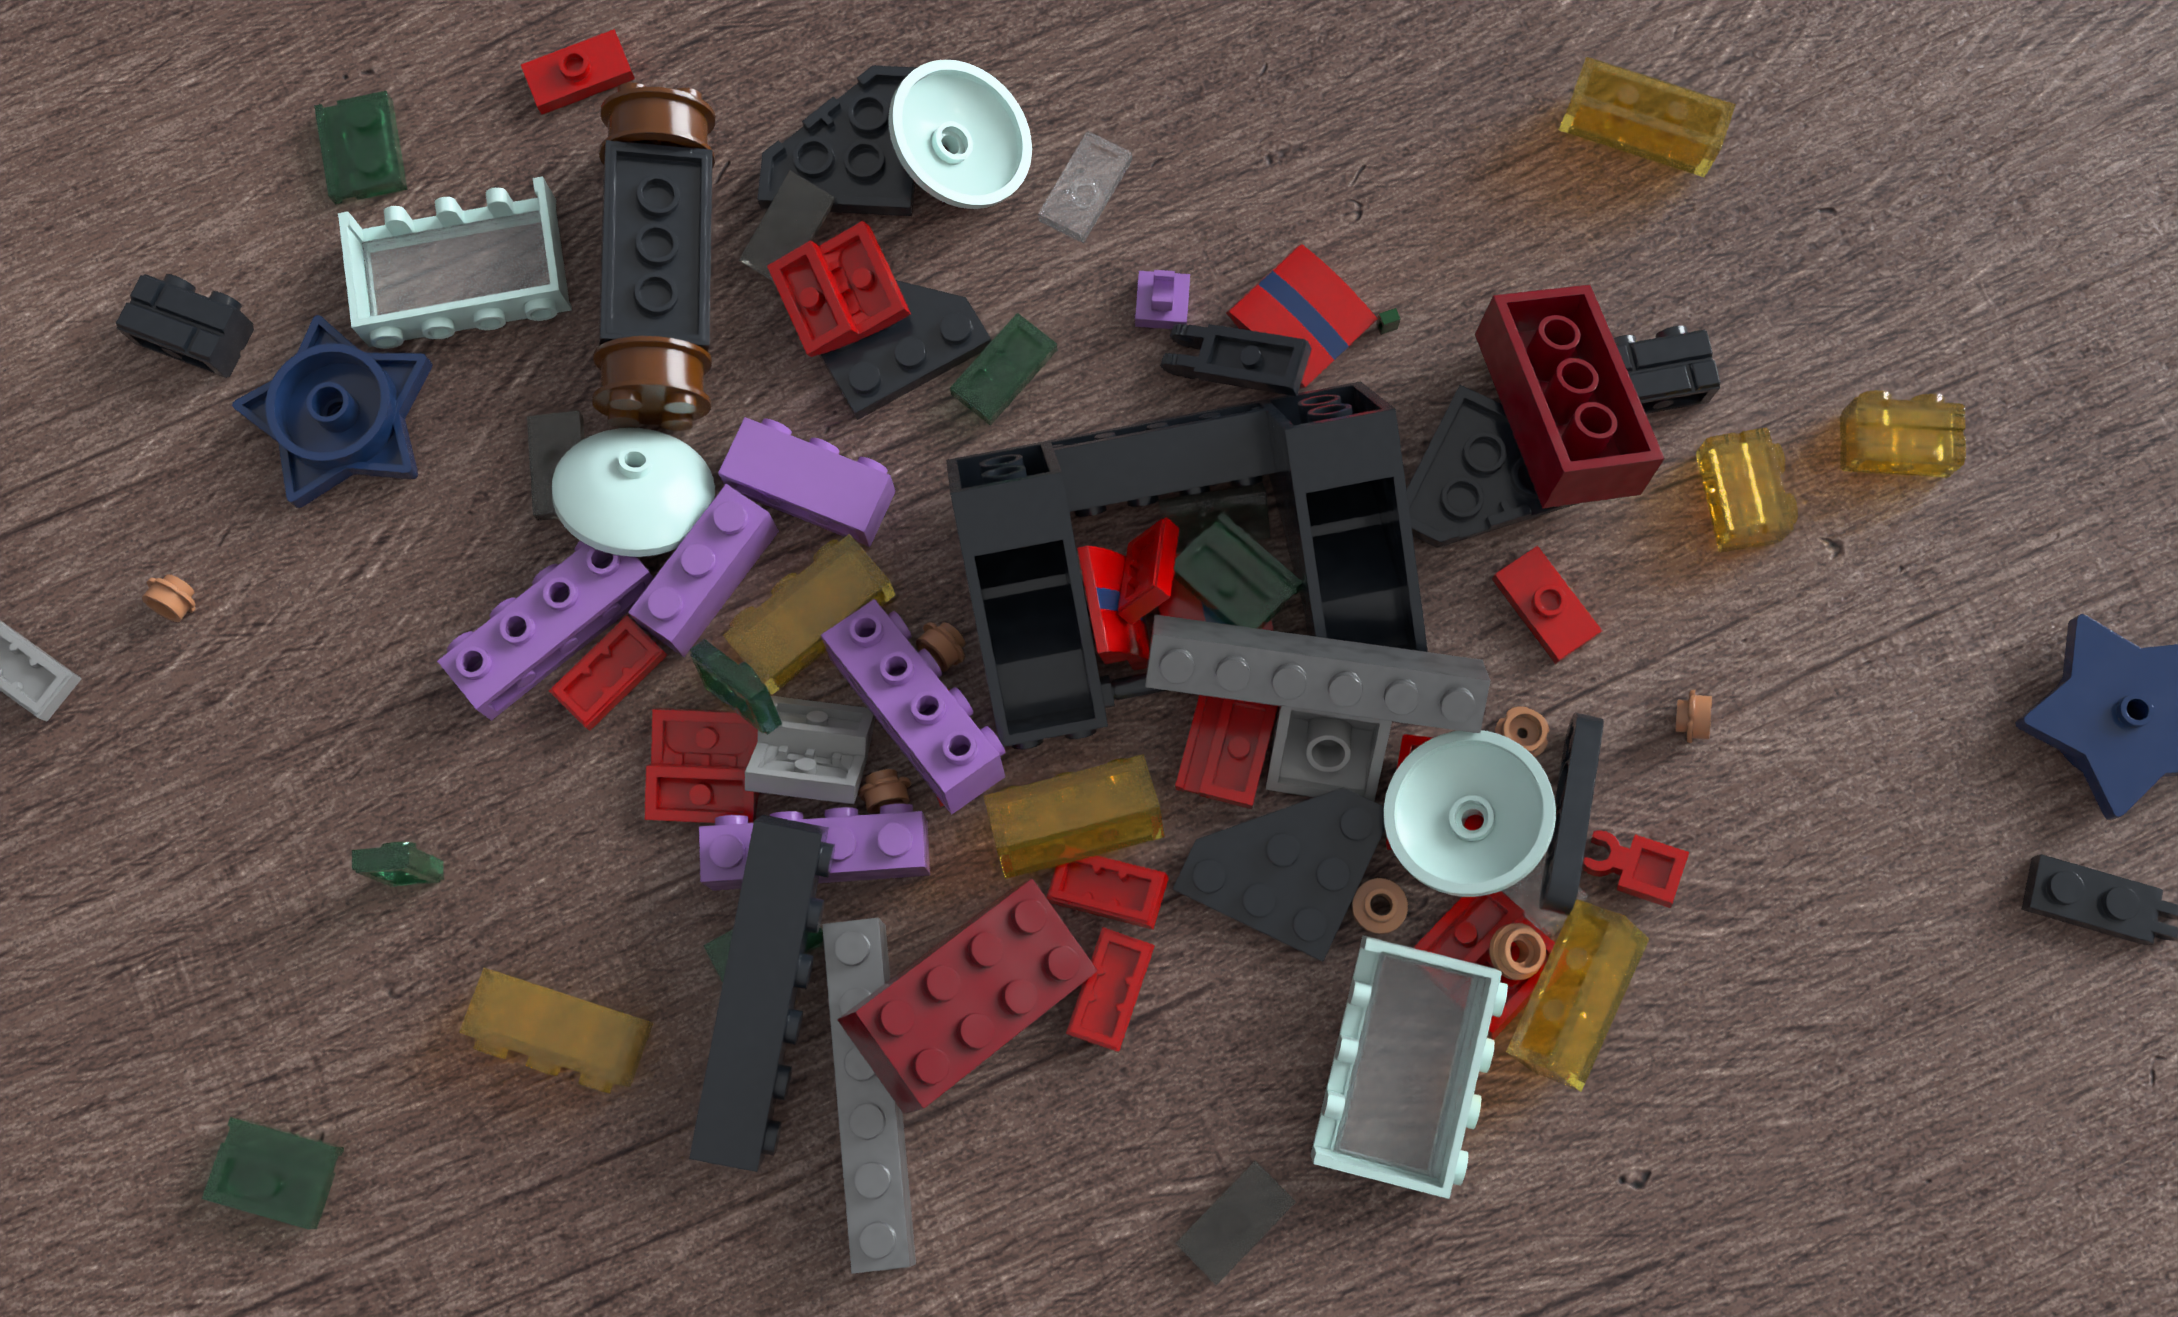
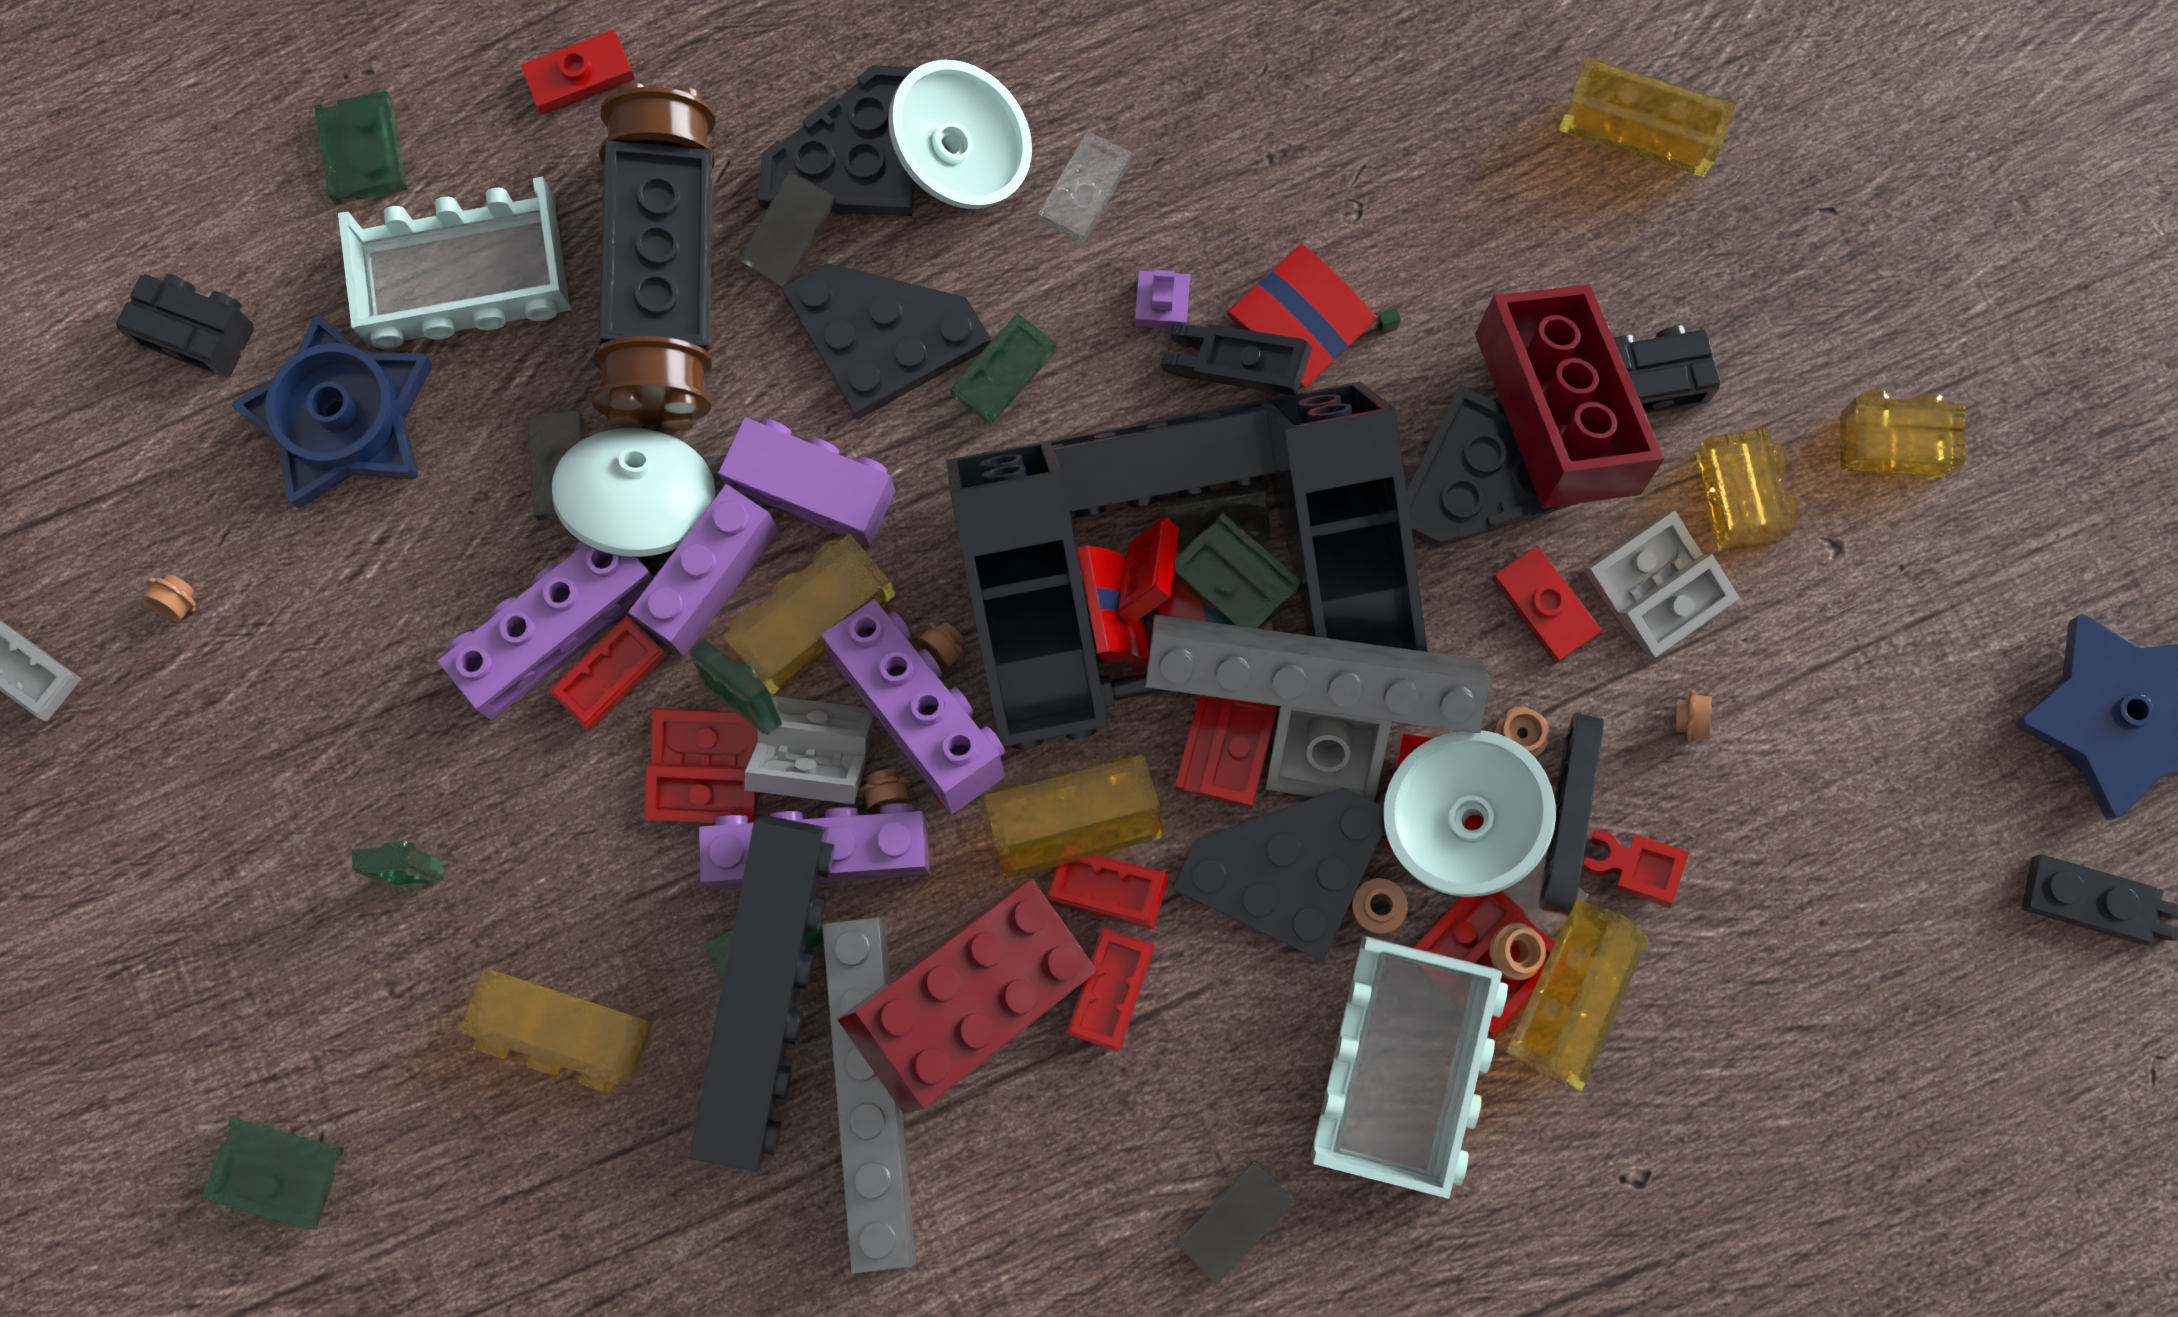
(838, 290): red slope -> none
(1661, 584): none -> light grey slope

